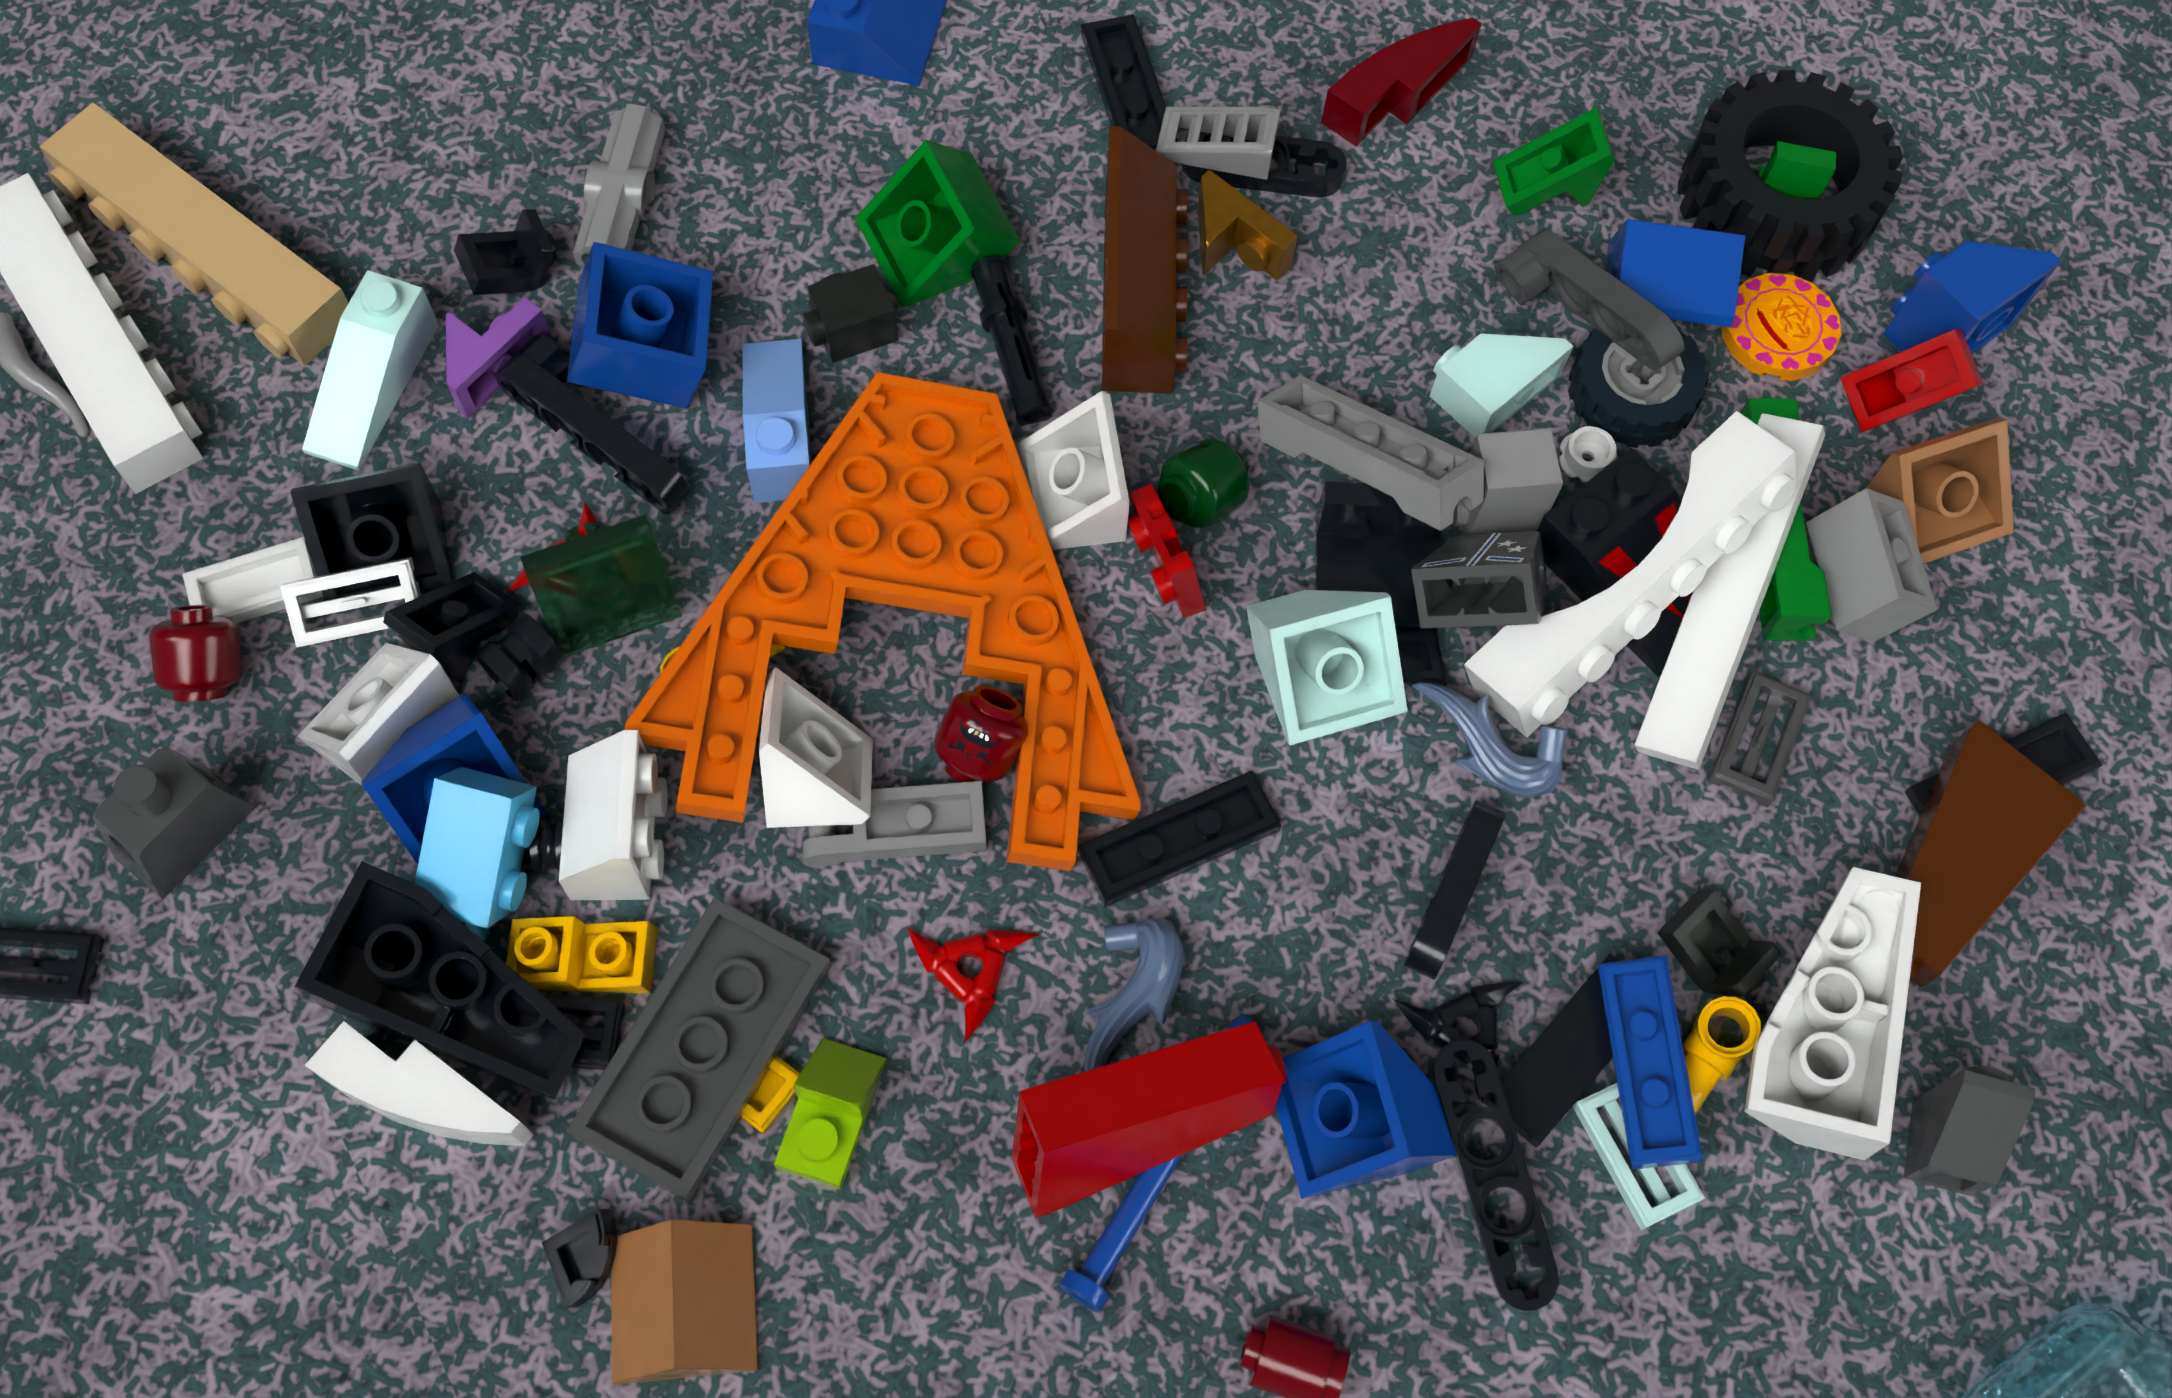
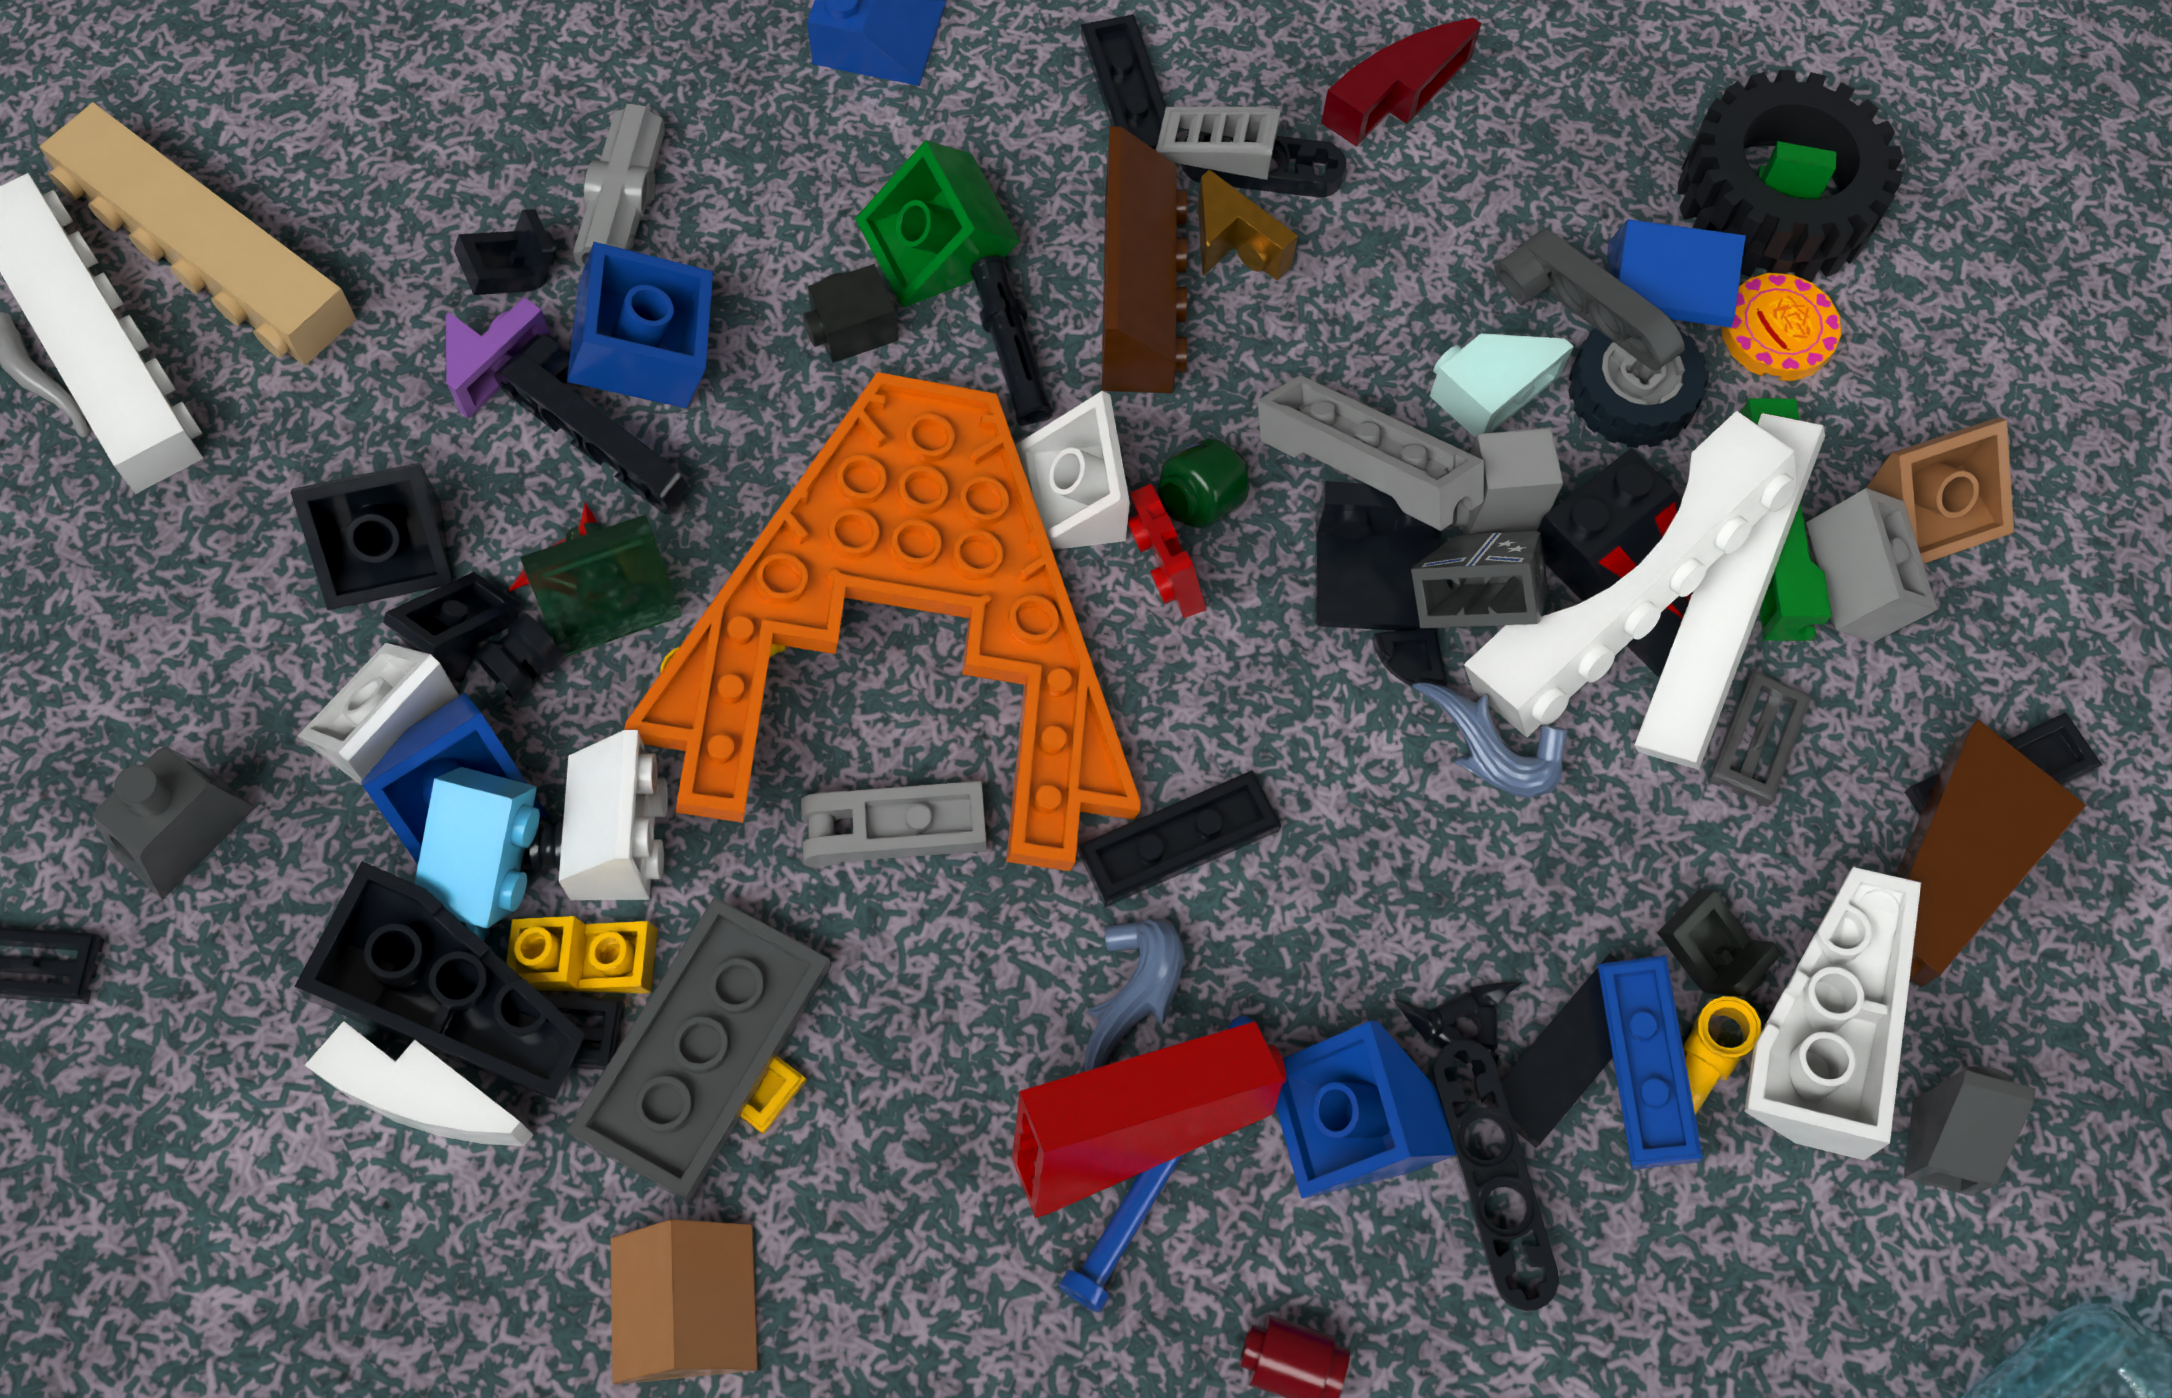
(195, 654): dark red head -> none
(252, 582): white tile -> none
(297, 614): white tile -> none
(368, 367): light aqua slope -> none
(583, 1256): black tile -> none
(775, 417): light blue slope -> none
(811, 760): white slope -> none
(829, 1112): lime slope -> none
(973, 991): red piece -> none
(981, 735): dark red head -> none
(1328, 660): light aqua slope -> none
(1455, 890): black beam -> none
(1563, 160): green slope -> none
(1589, 441): white plate -> none
(1620, 1172): light aqua tile -> none
(1911, 380): red slope -> none
(1970, 289): blue slope -> none

